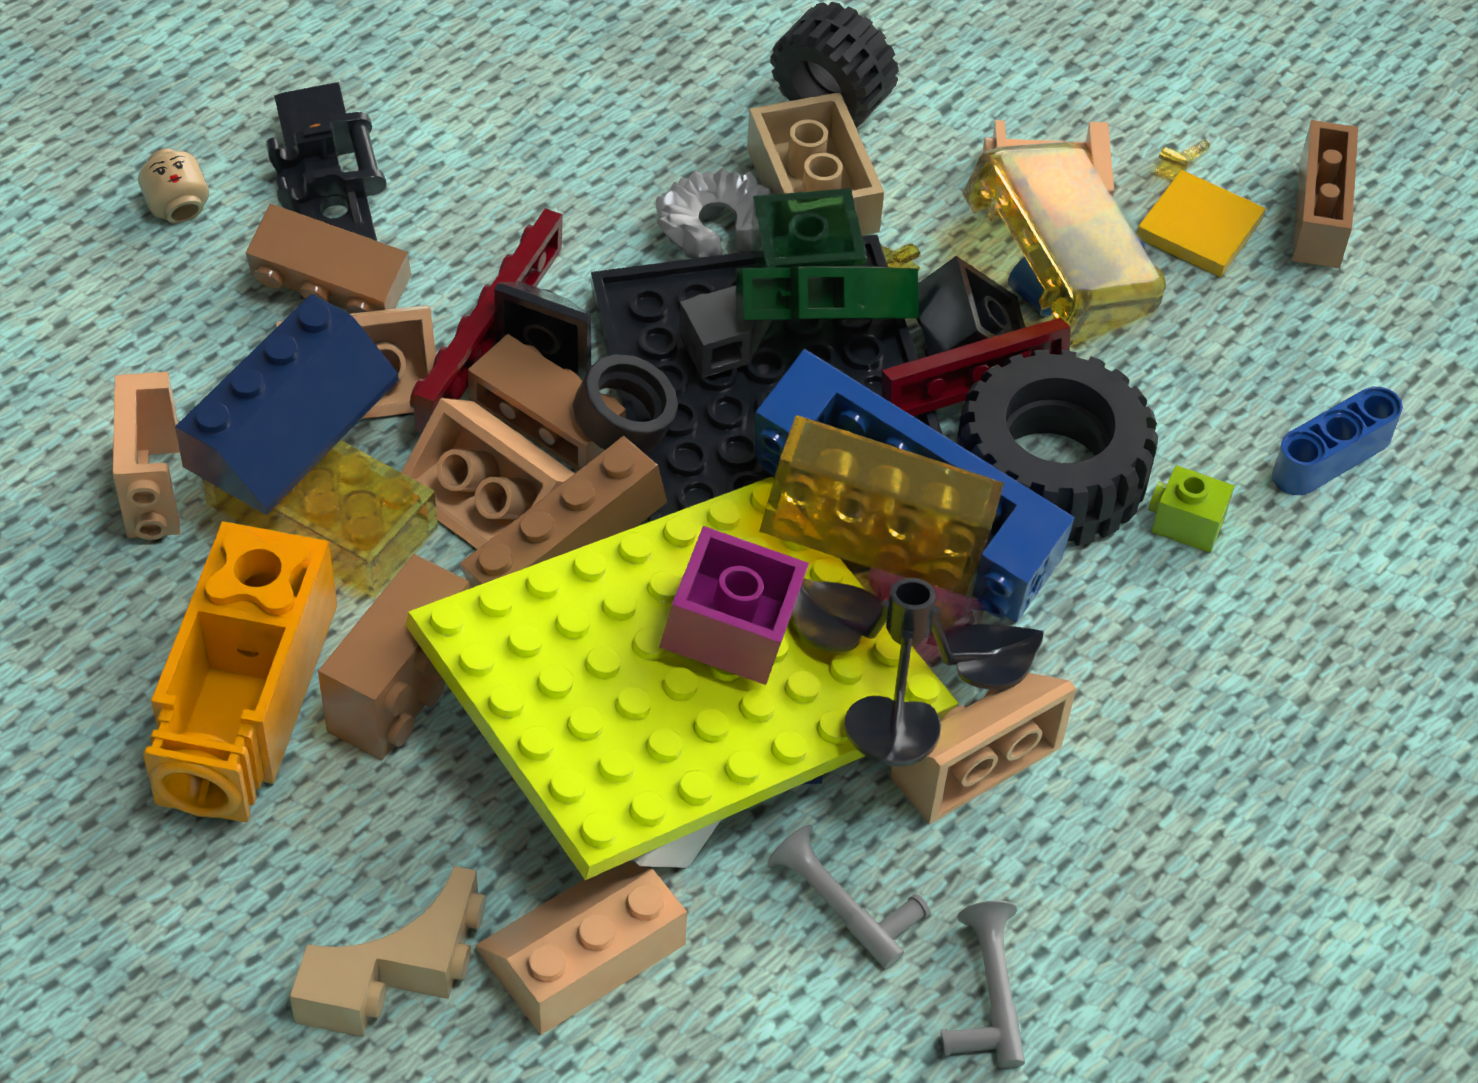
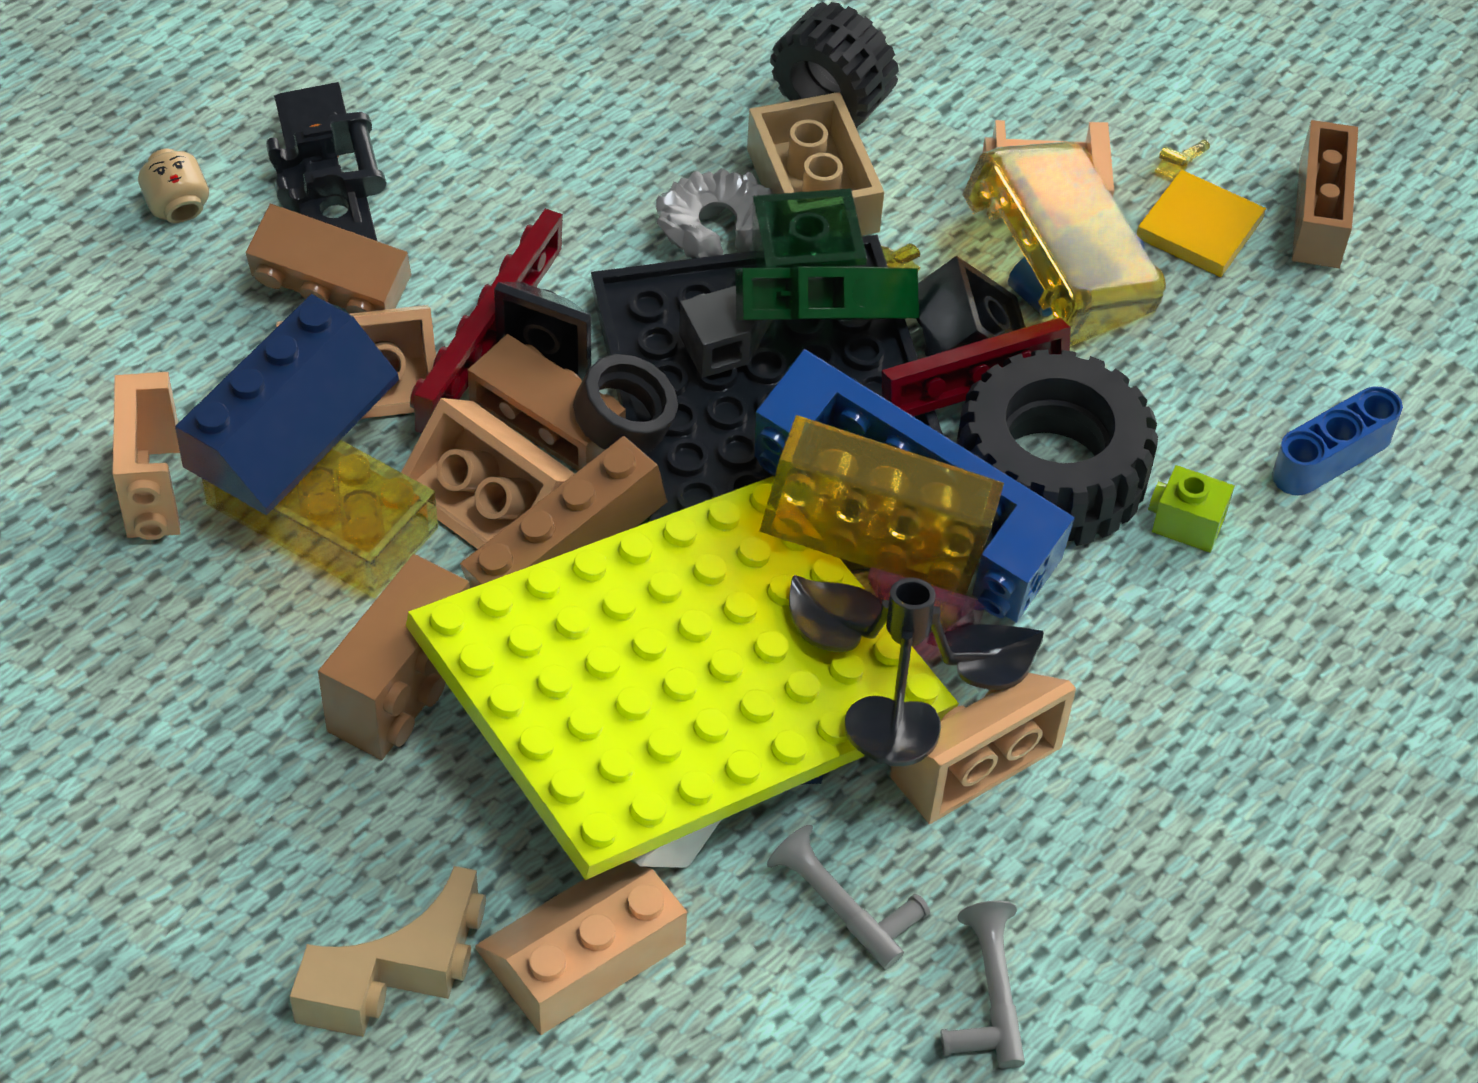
(239, 670): light orange piece -> none
(733, 605): brick -> none

